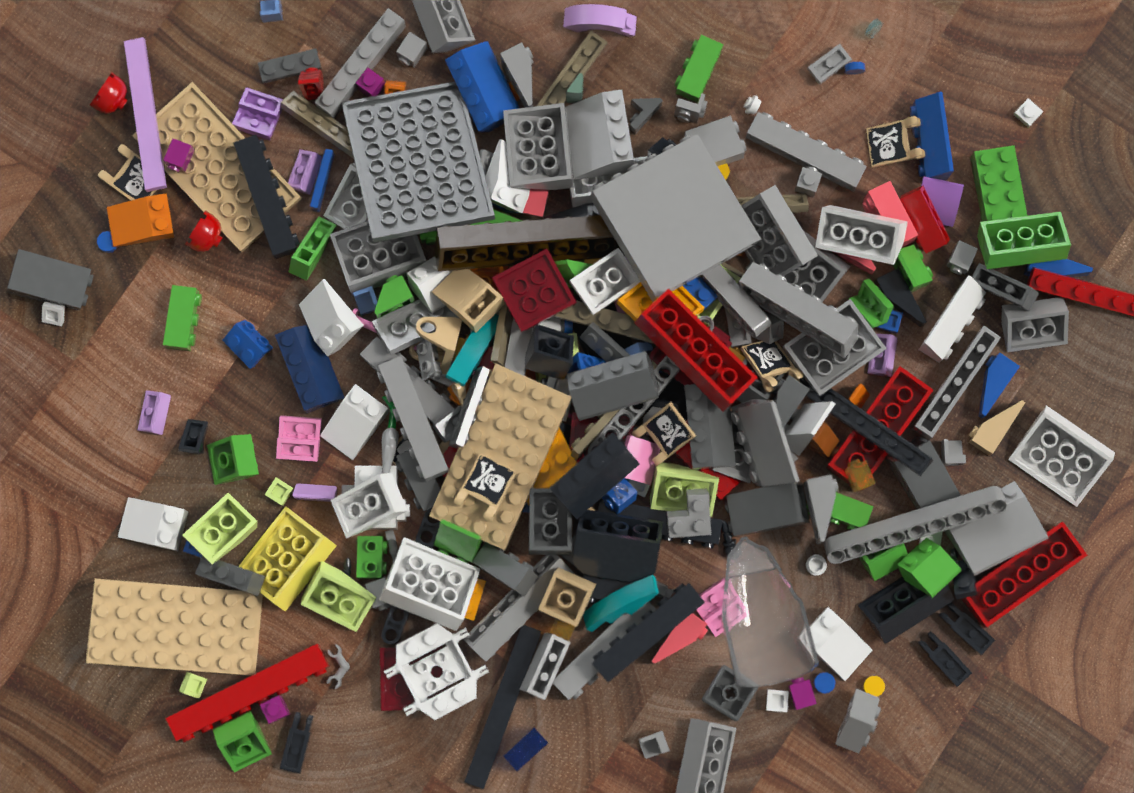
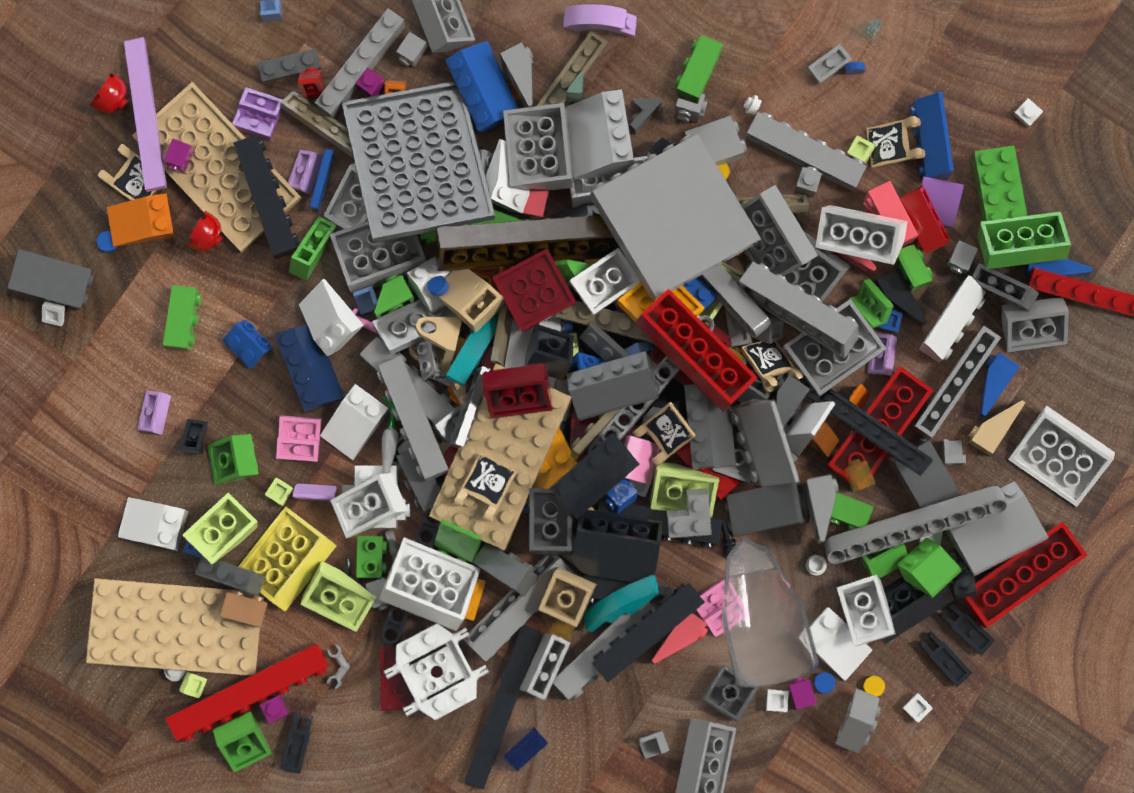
(174, 675): none -> white plate
(243, 609): none -> medium nougat brick
(438, 286): none -> blue tile
(517, 390): none -> dark red slope
(861, 149): none -> yellowish green plate
(866, 610): none -> white slope
(917, 708): none -> white plate

